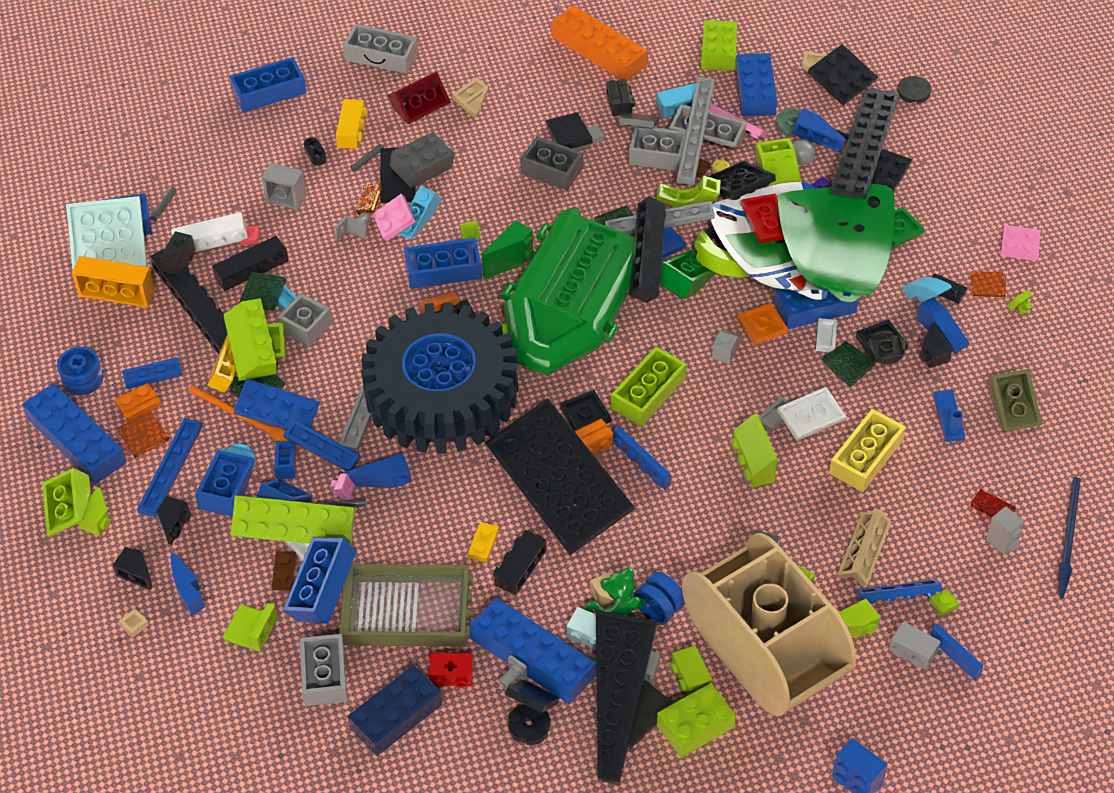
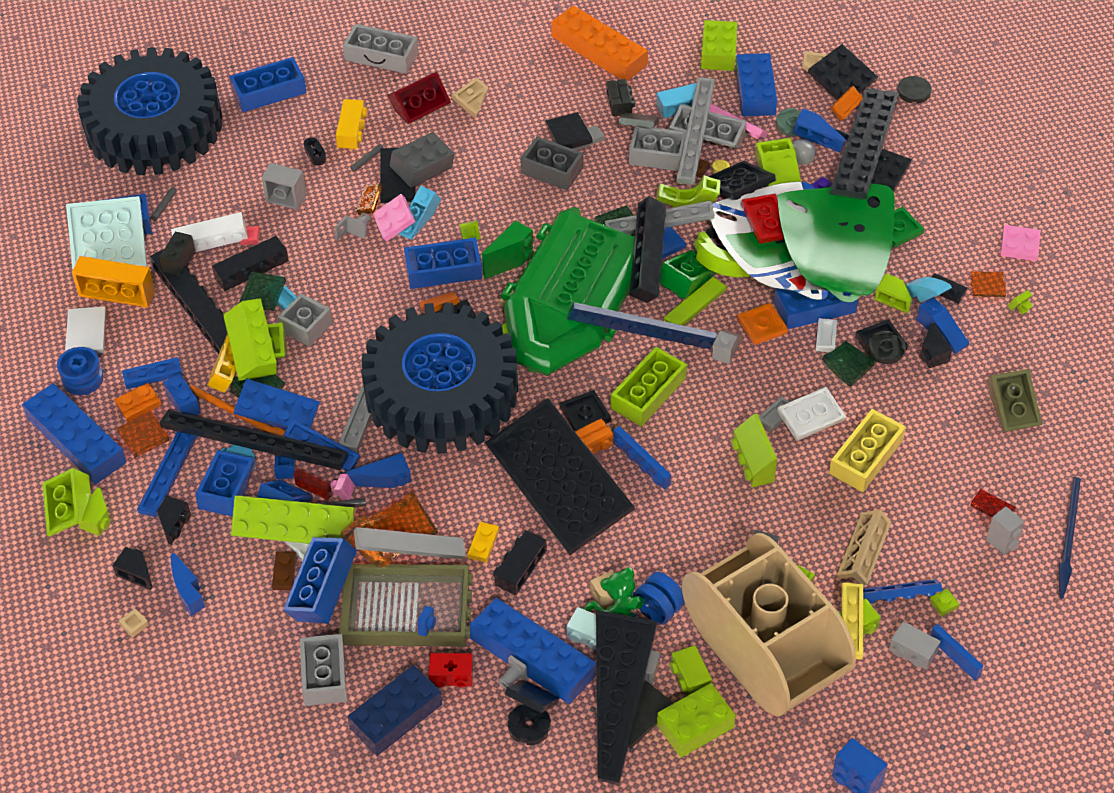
(86, 328): none -> white tile
(150, 111): none -> black wheel
(181, 396): none -> blue brick
(251, 626): lime bracket -> none
(254, 439): none -> black plate
(312, 484): none -> clear red tile
(401, 517): none -> clear orange windscreen
(409, 543): none -> light grey tile
(426, 621): none -> blue plate
(642, 325): none -> dark blue plate
(696, 302): none -> lime tile
(846, 103): none -> orange tile
(853, 614): none -> light yellow tile
(893, 293): none -> lime slope
(949, 415): blue piece -> none

